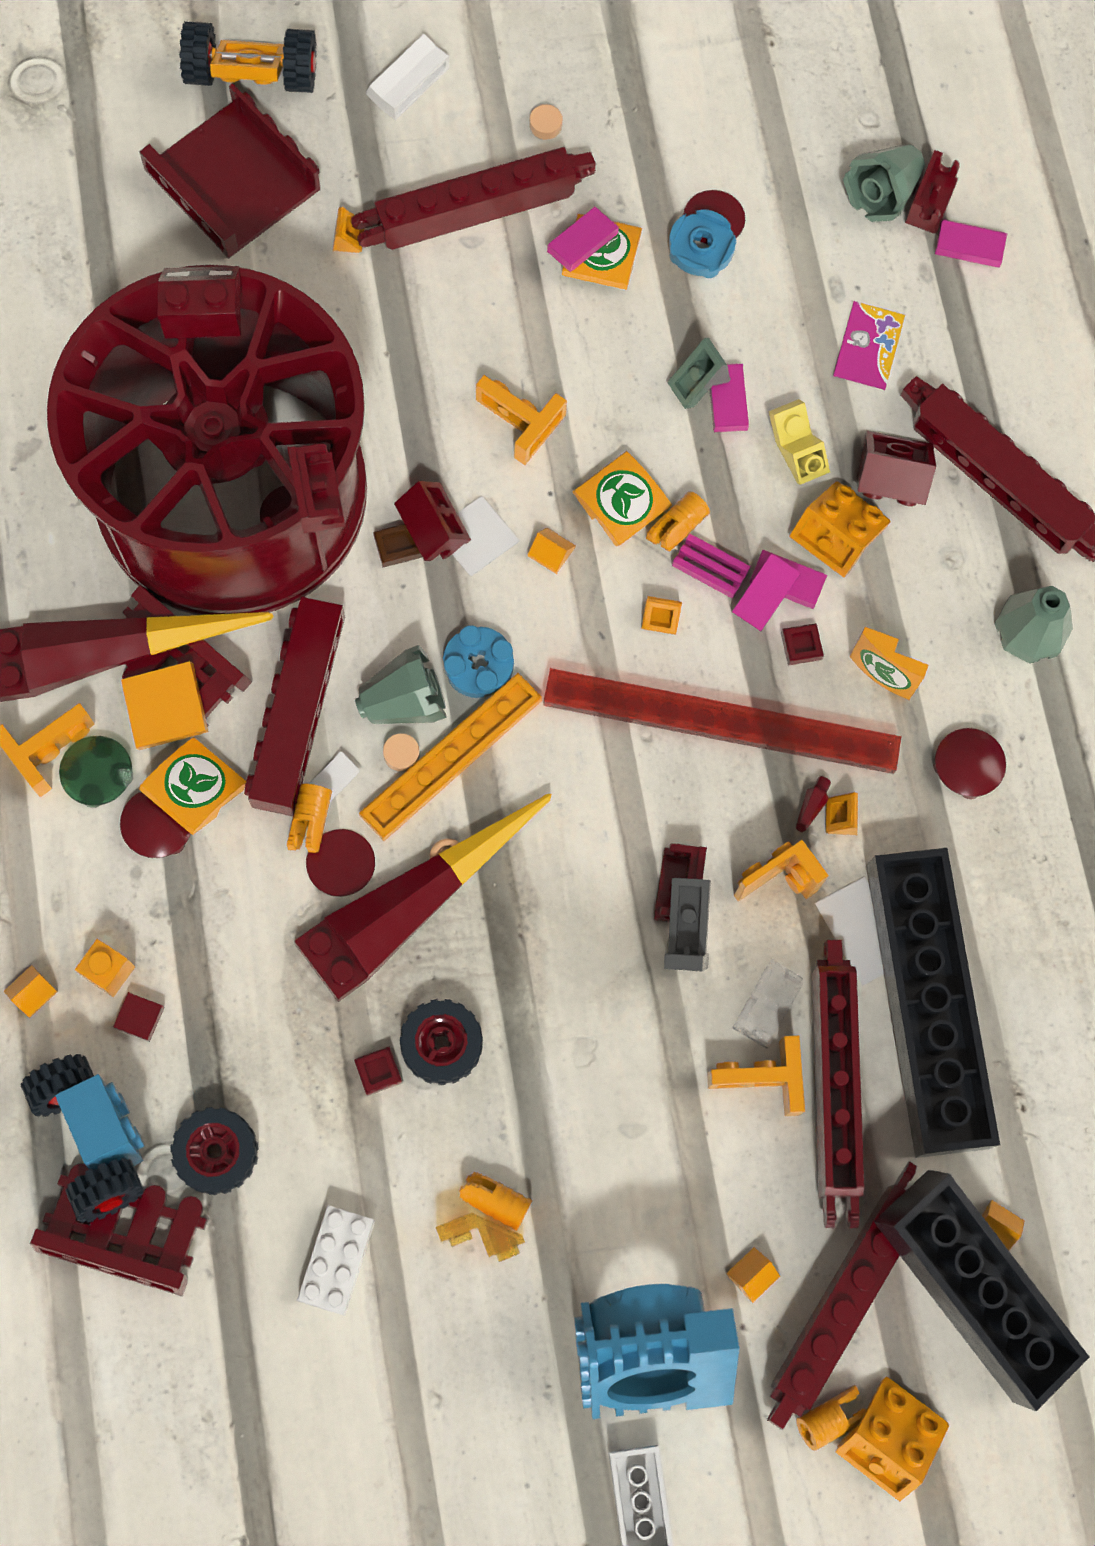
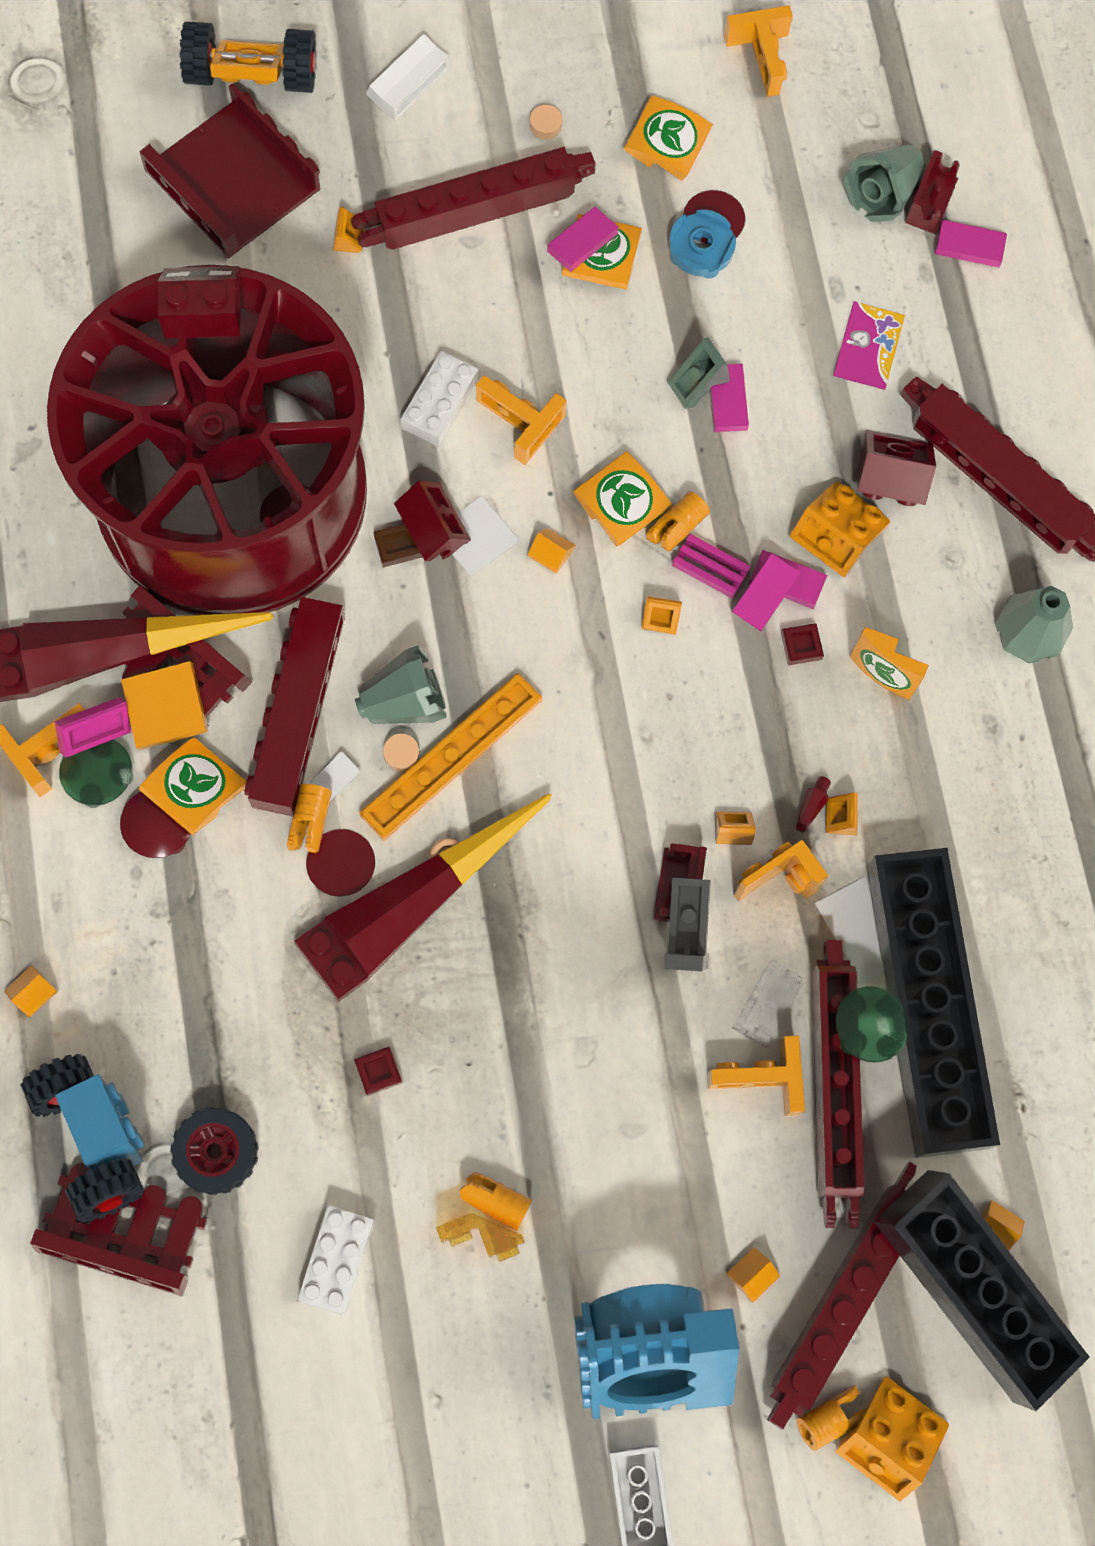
(92, 727): none -> dark pink tile
(105, 968): light orange brick -> none
(138, 1017): dark red tile -> none
(316, 488): dark red hinge -> none
(439, 398): none -> white piece
(449, 1062): black wheel -> none
(474, 642): dark azure plate -> none
(668, 136): none -> slope
(722, 721): clear red plate -> none
(735, 828): none -> light orange slope
(762, 30): none -> light orange bracket
(800, 448): light yellow slope -> none
(871, 1024): none -> clear green dish
(970, 762): dark red dish -> none

